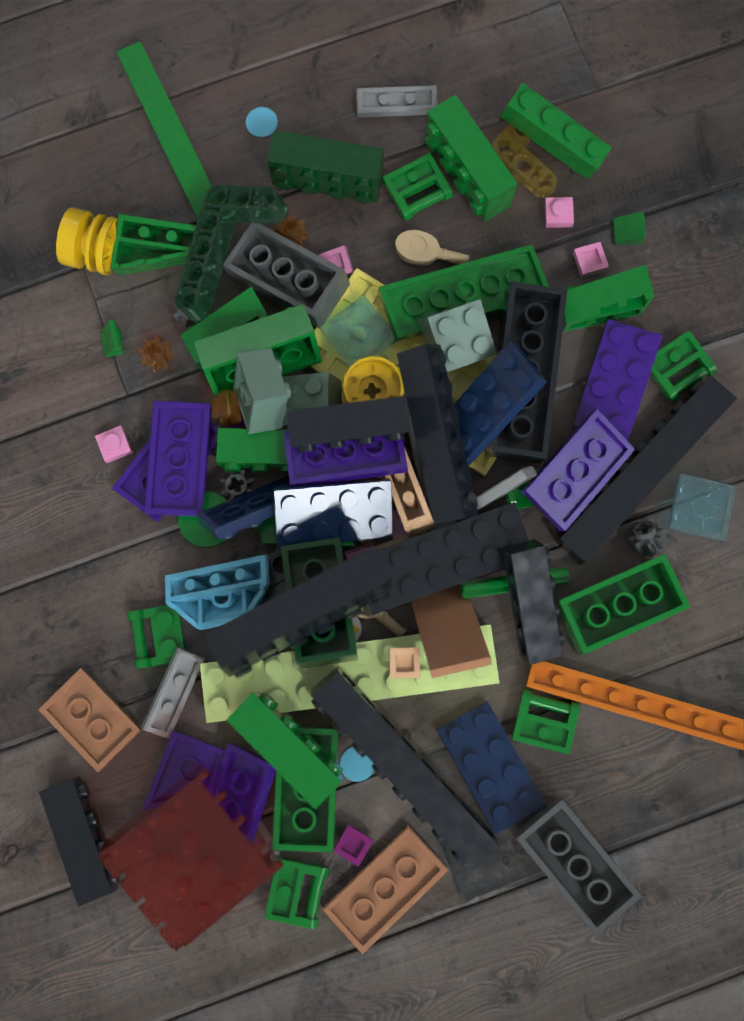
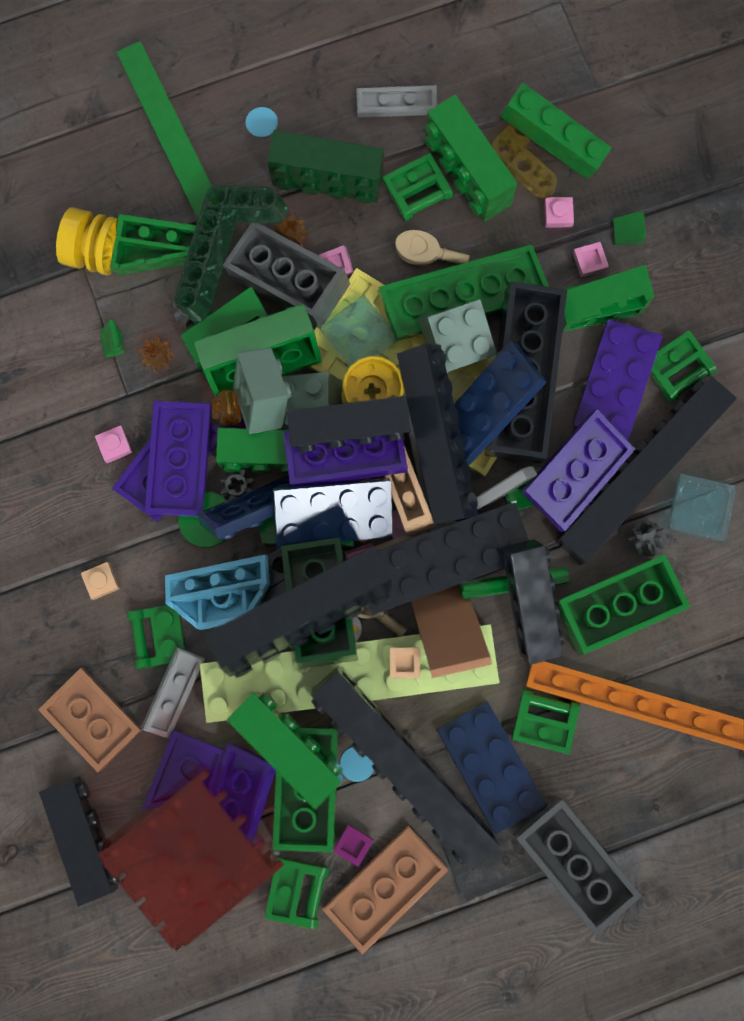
(100, 580): none -> light nougat plate

